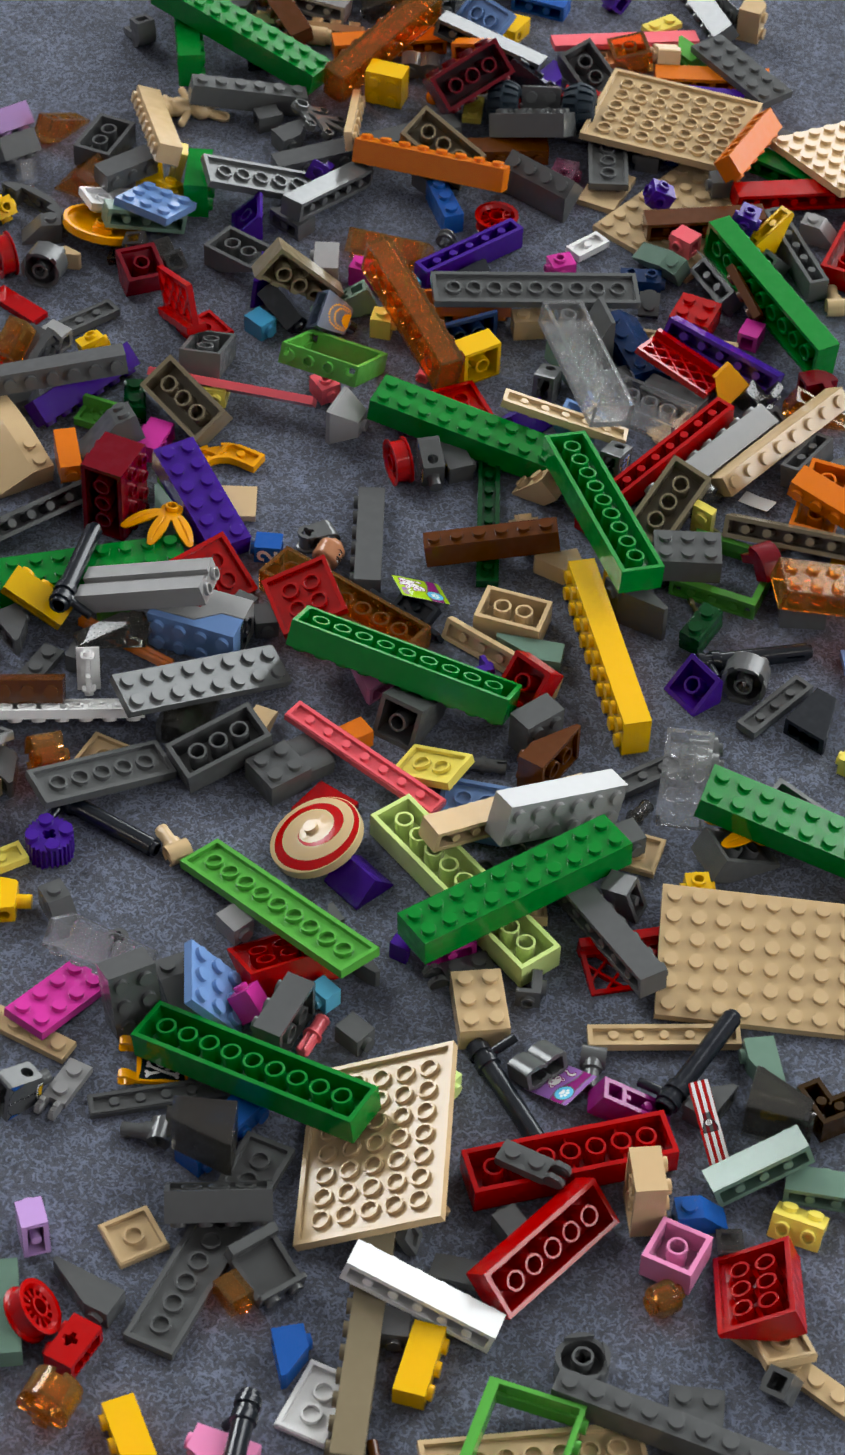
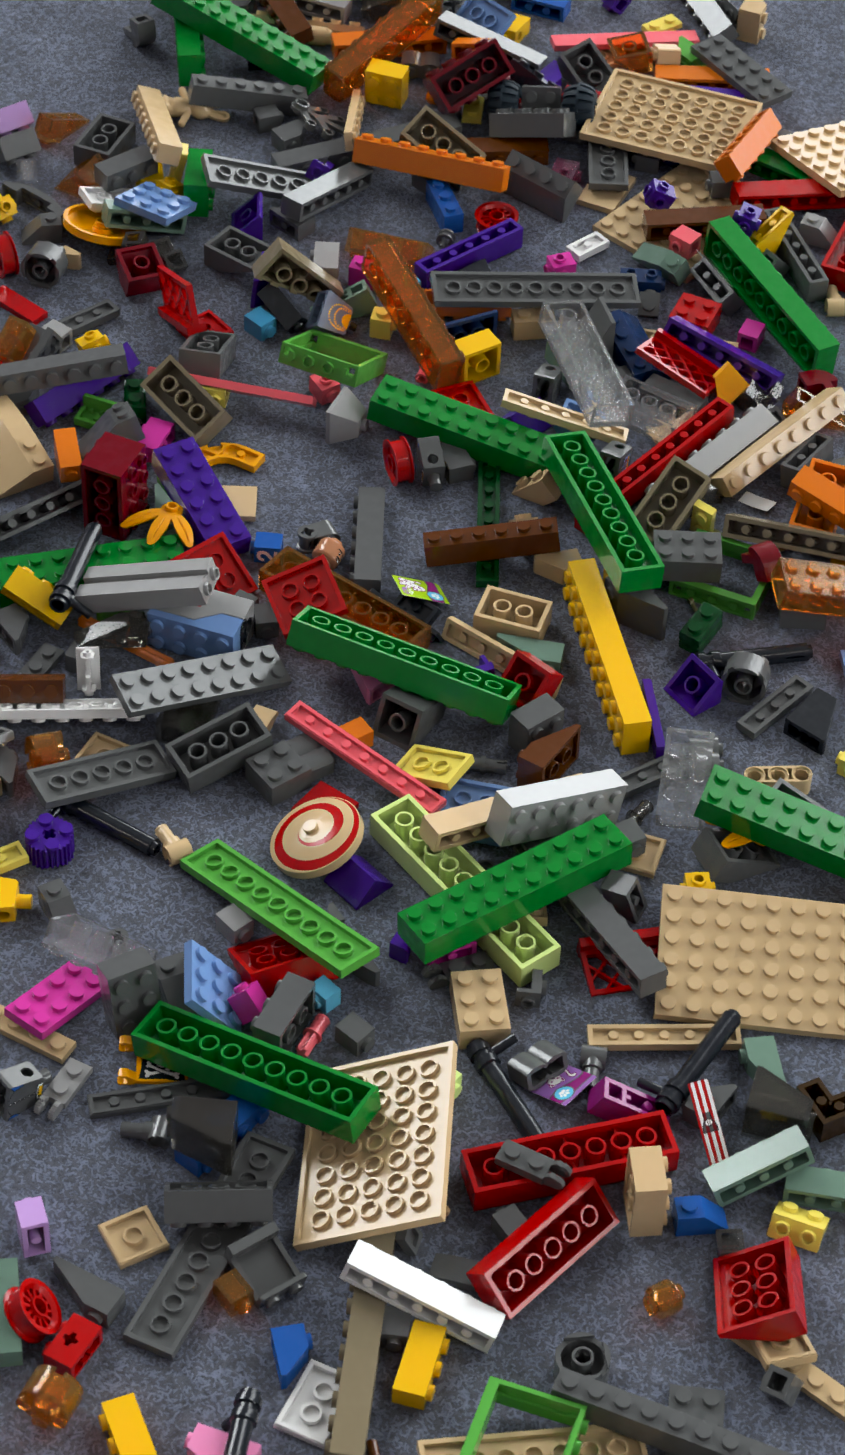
(656, 736): none -> dark purple tile
(676, 1254): bright pink brick -> none
(744, 293): reddish brown plate -> none
(797, 776): none -> tan beam

